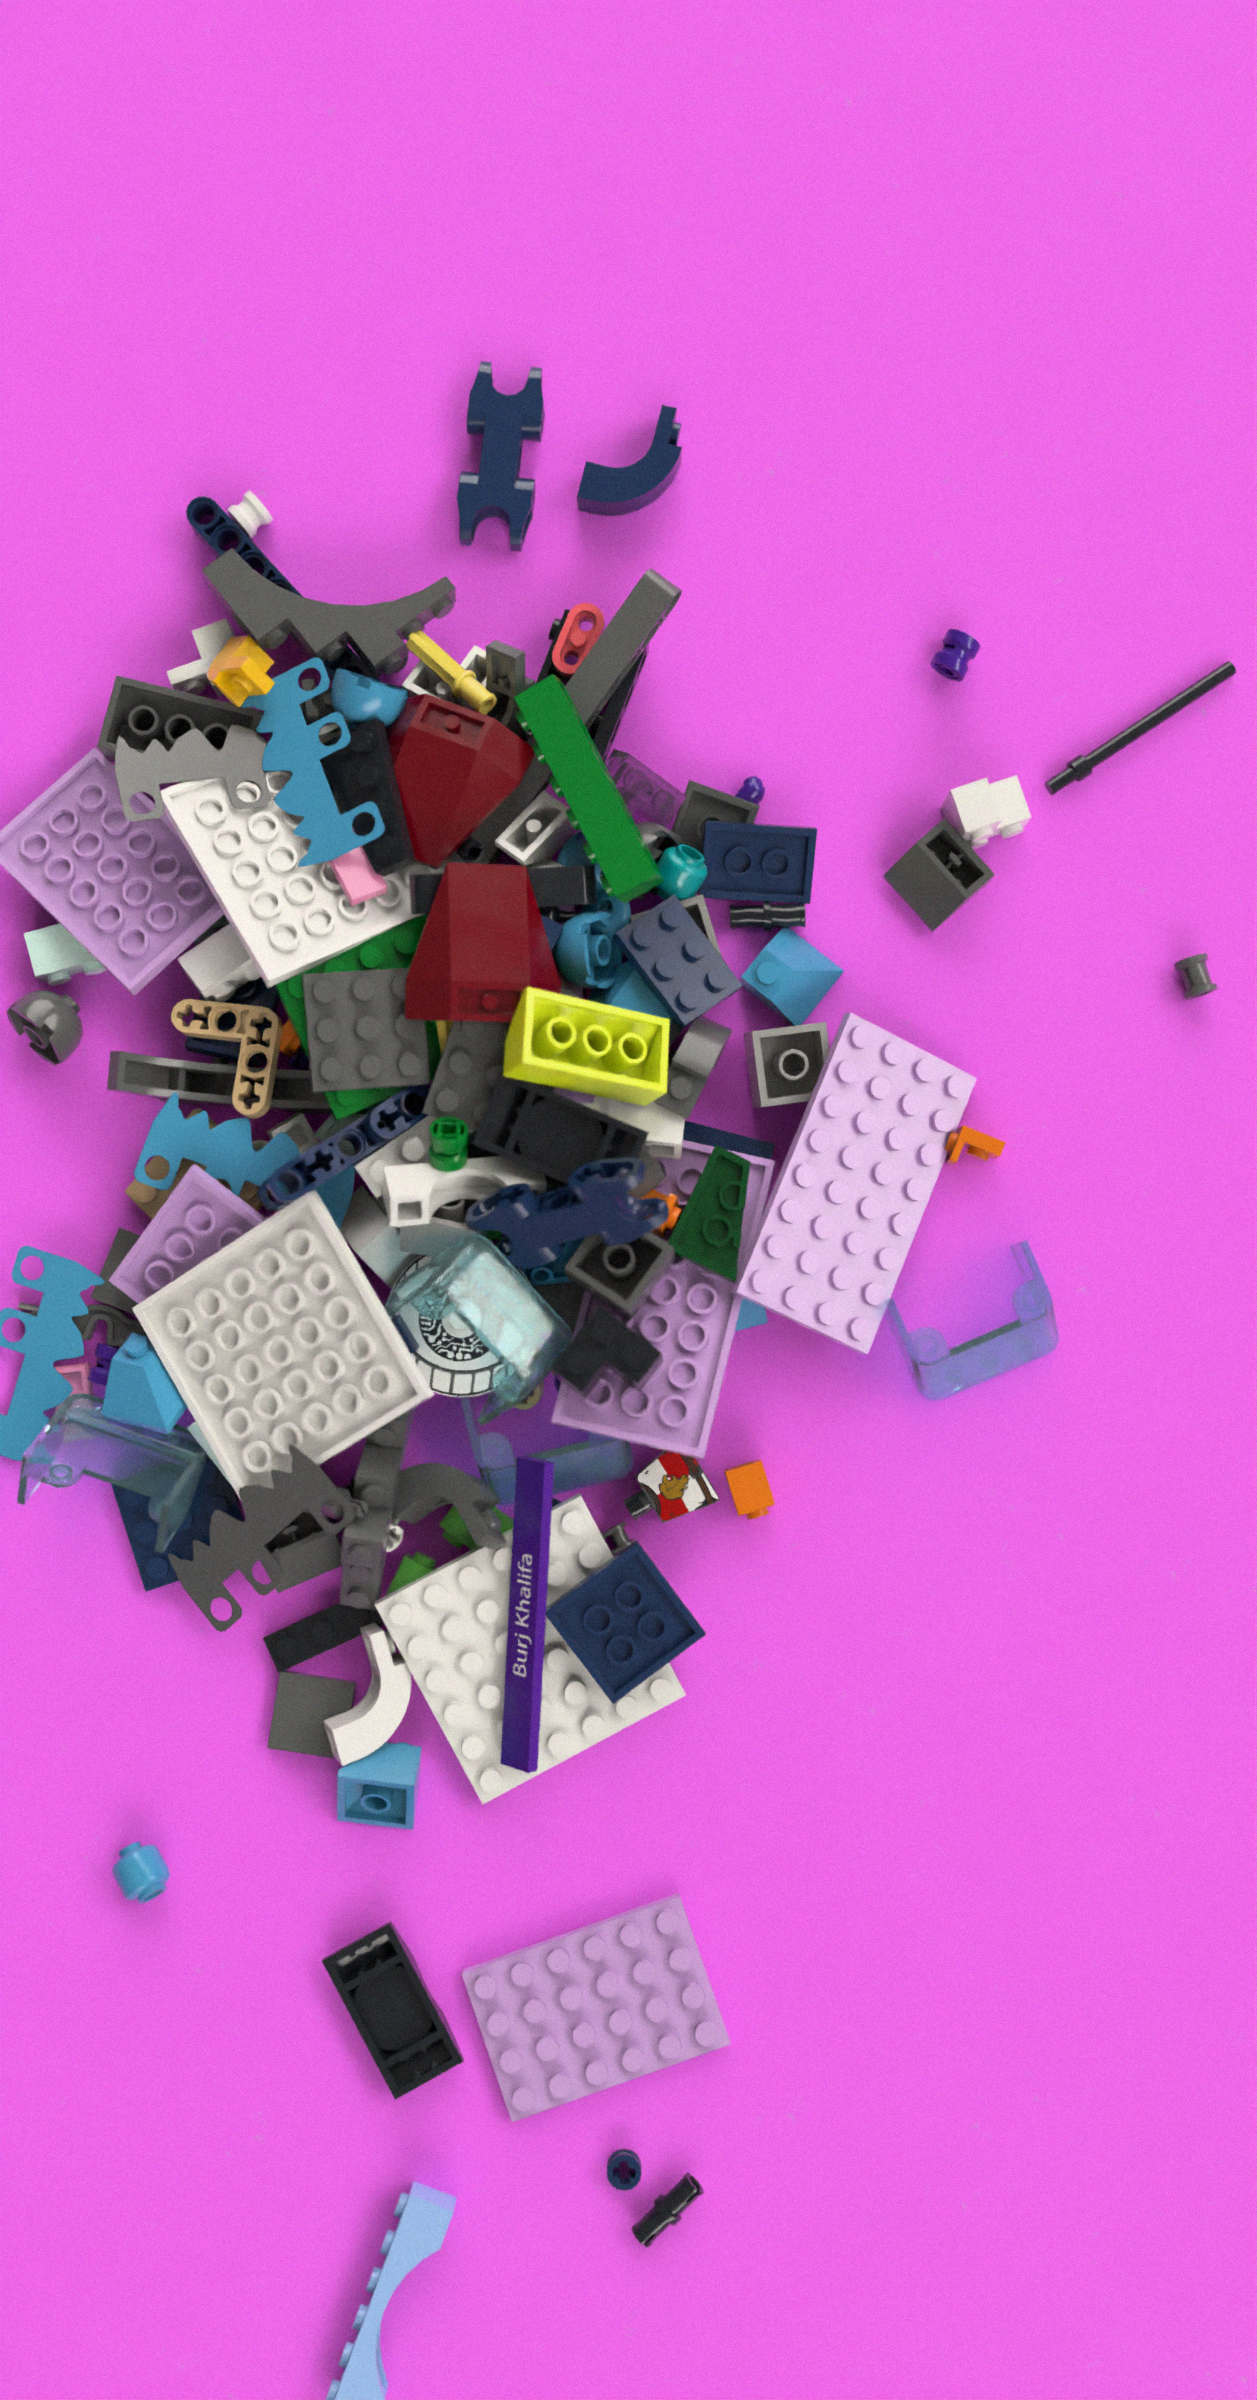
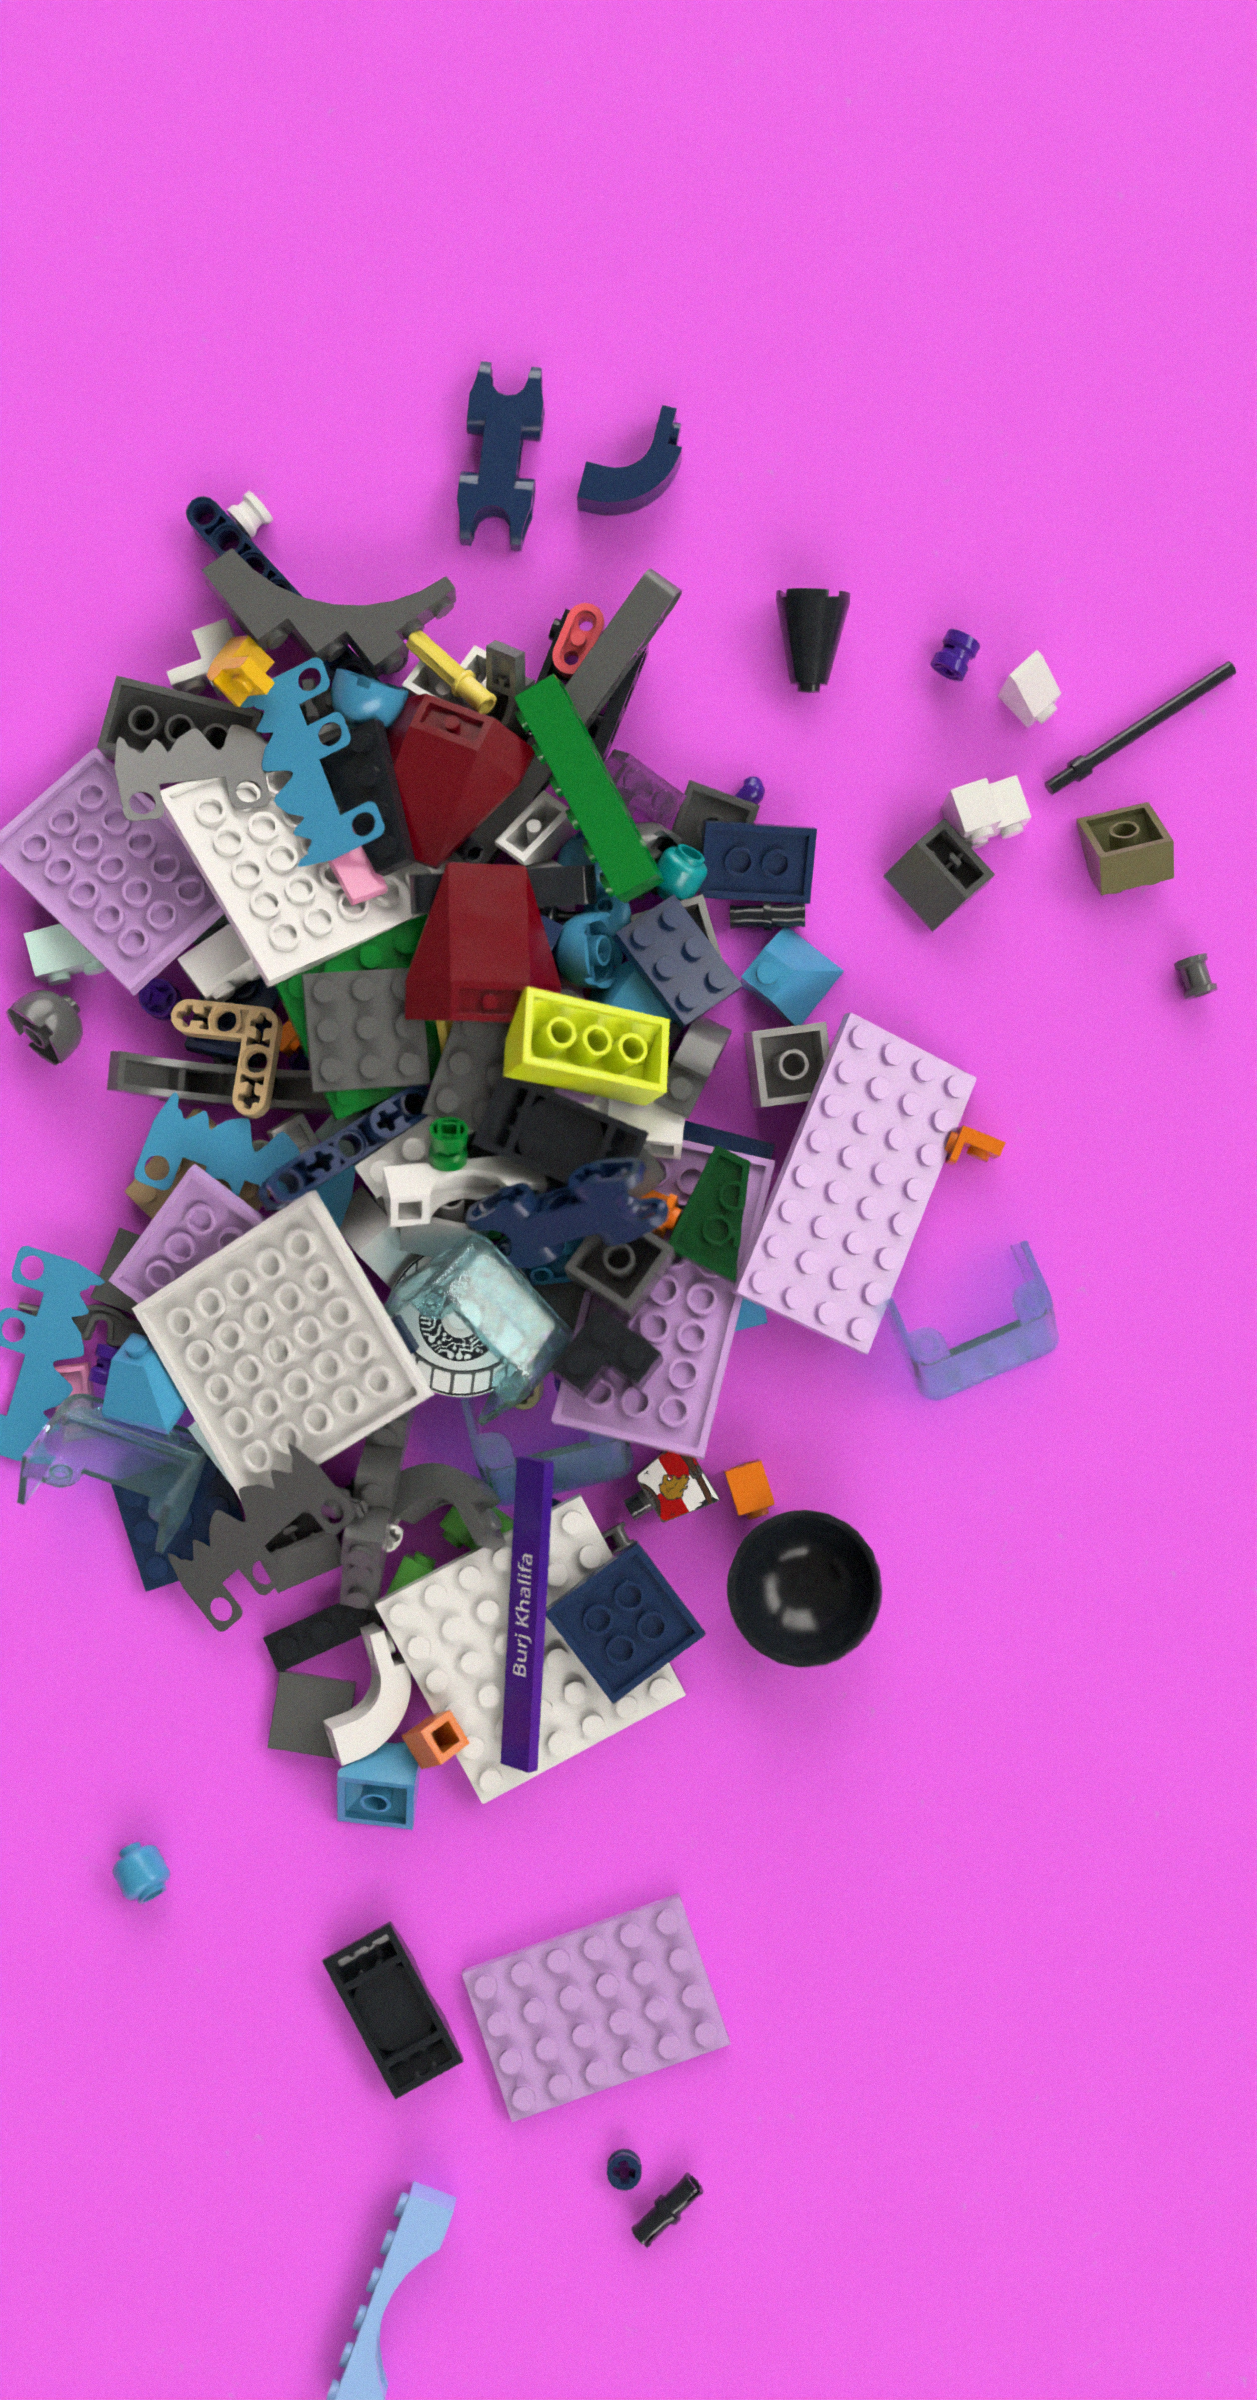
(157, 994): none -> dark purple wheel
(435, 1739): none -> orange brick
(804, 1588): none -> black piece
(811, 633): none -> black cone
(1031, 691): none -> white slope
(1126, 848): none -> olive slope

